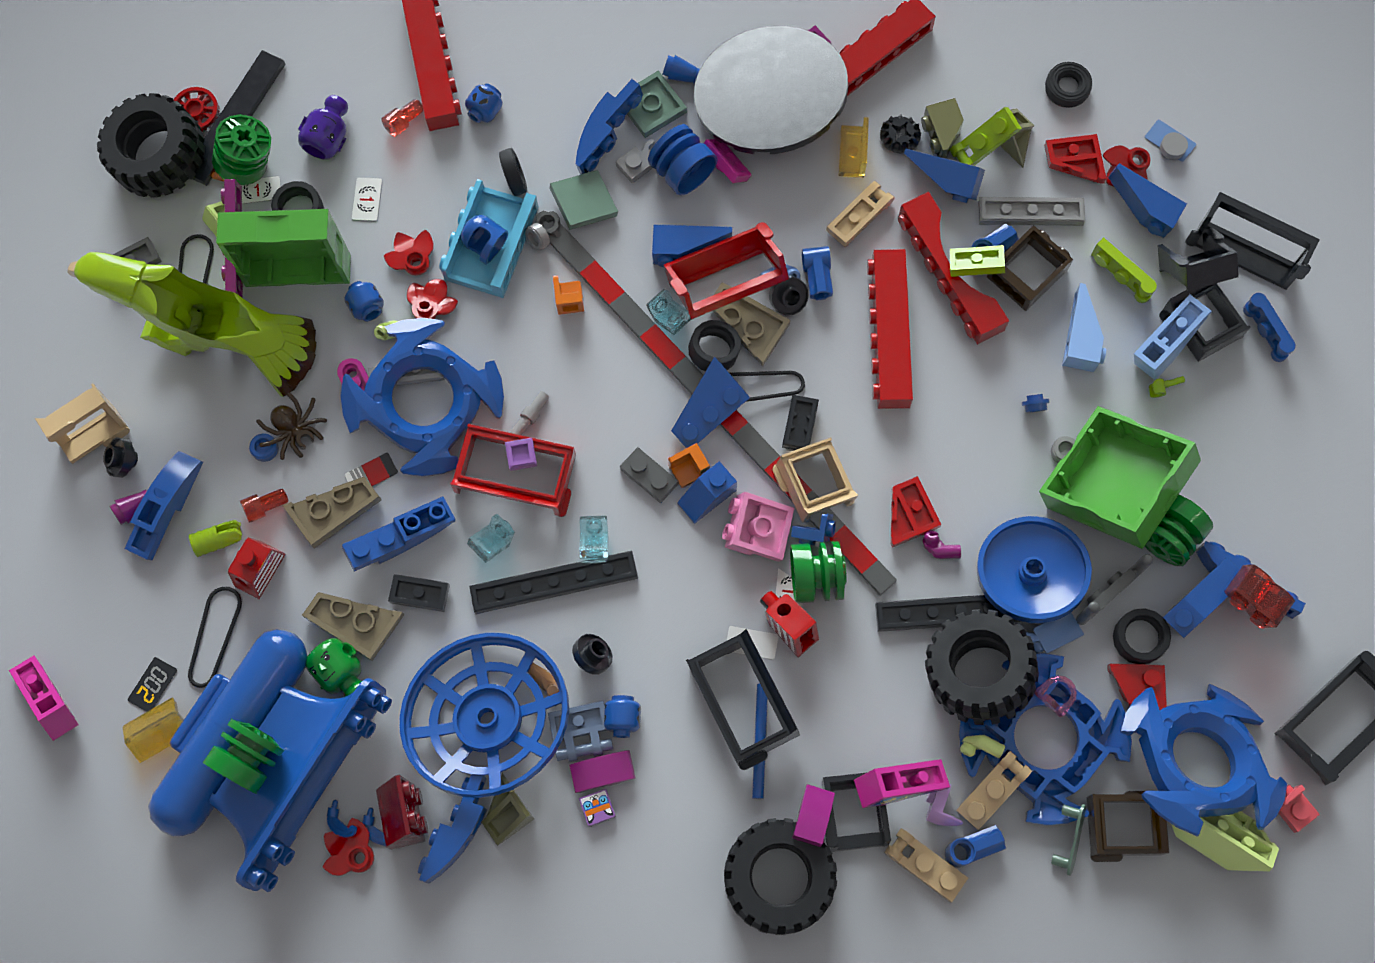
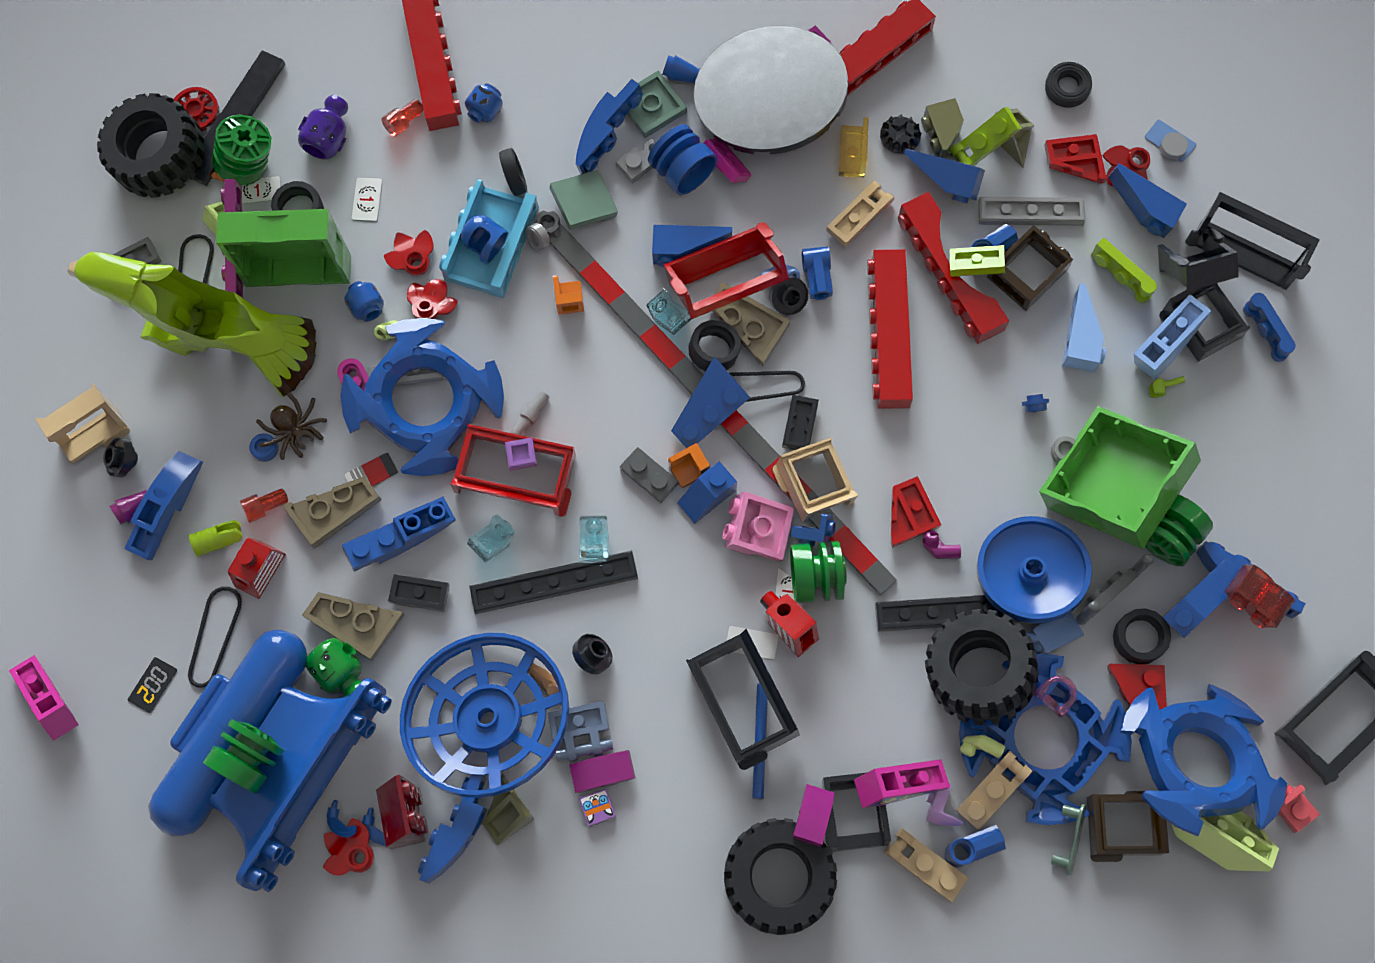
(152, 730): clear yellow panel -> none
(622, 716): blue head -> none

